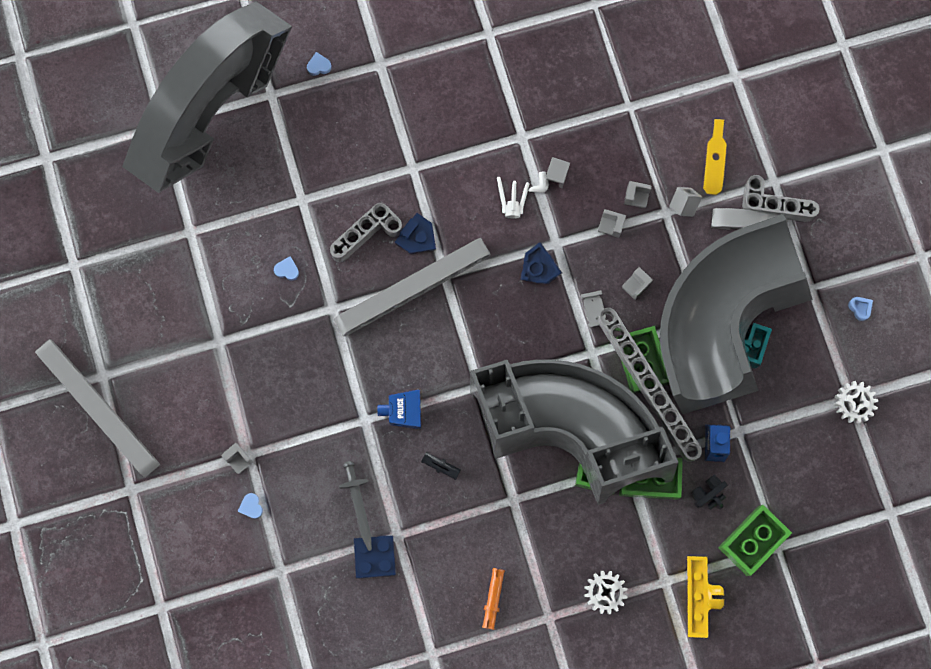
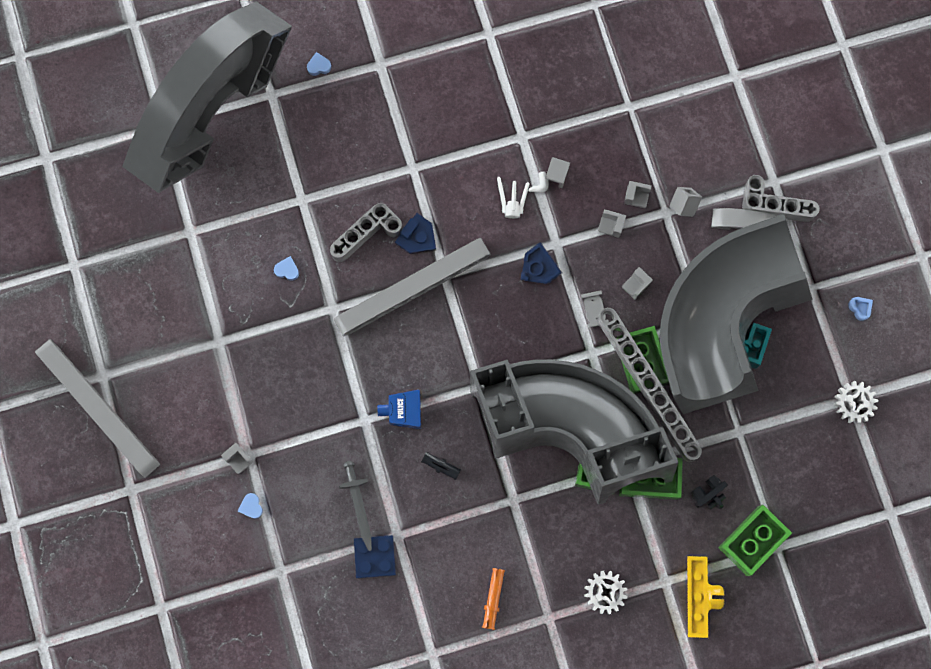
(715, 168): yellow piece -> none
(717, 442): blue torso -> none

